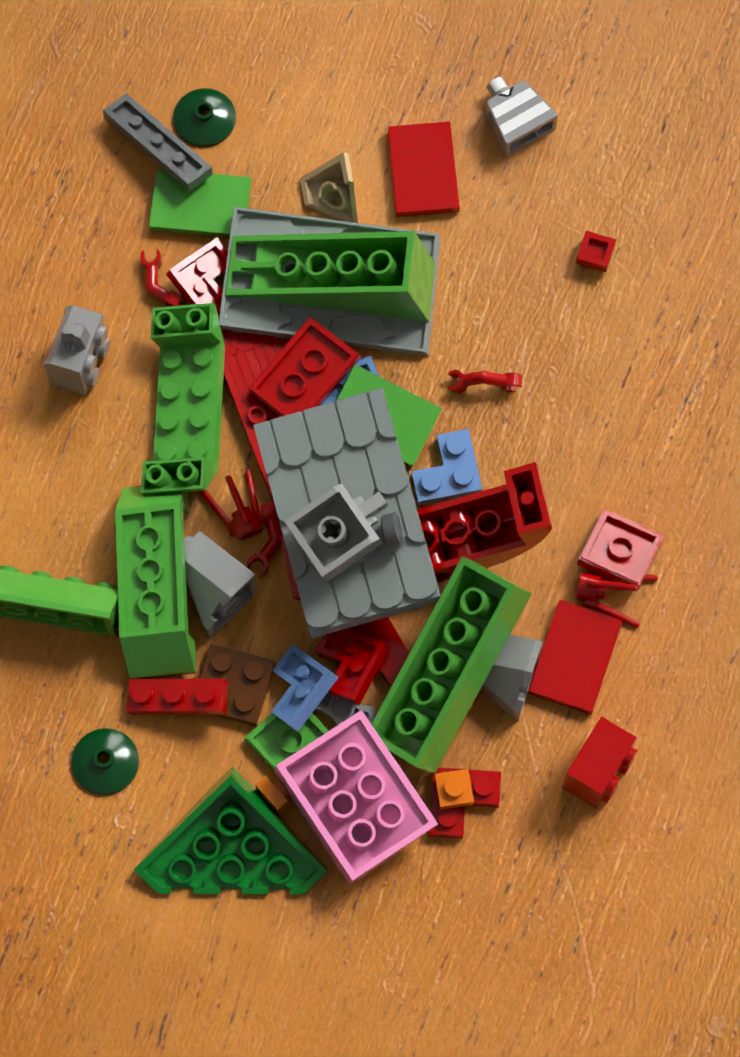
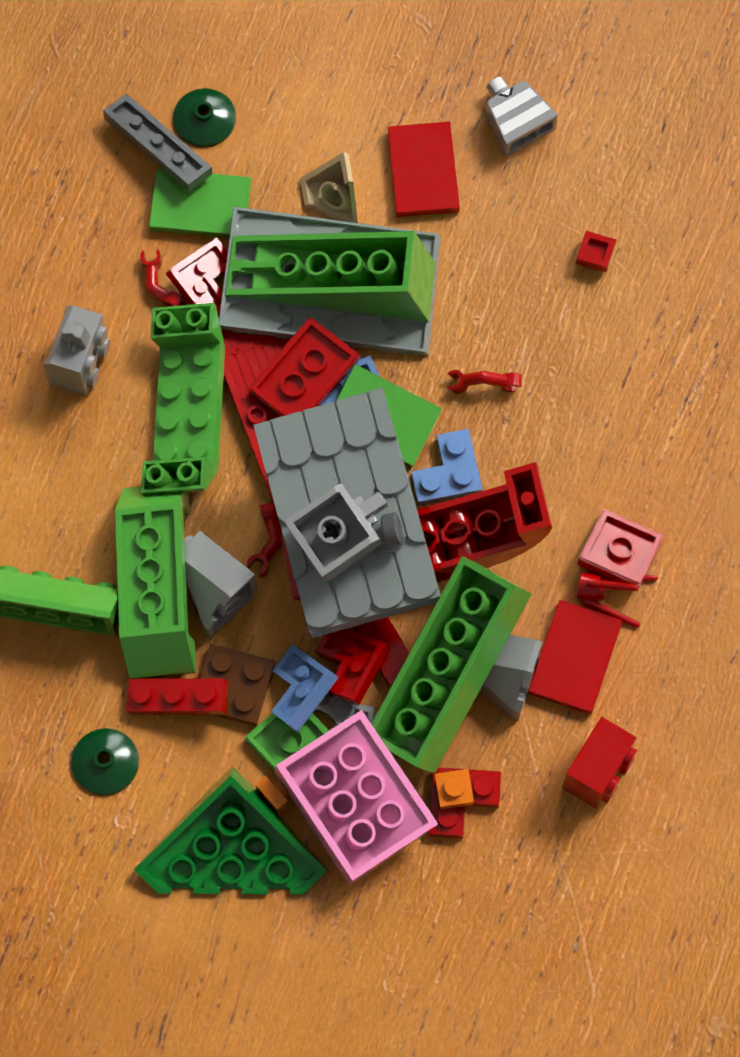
(244, 522): red plant -> none

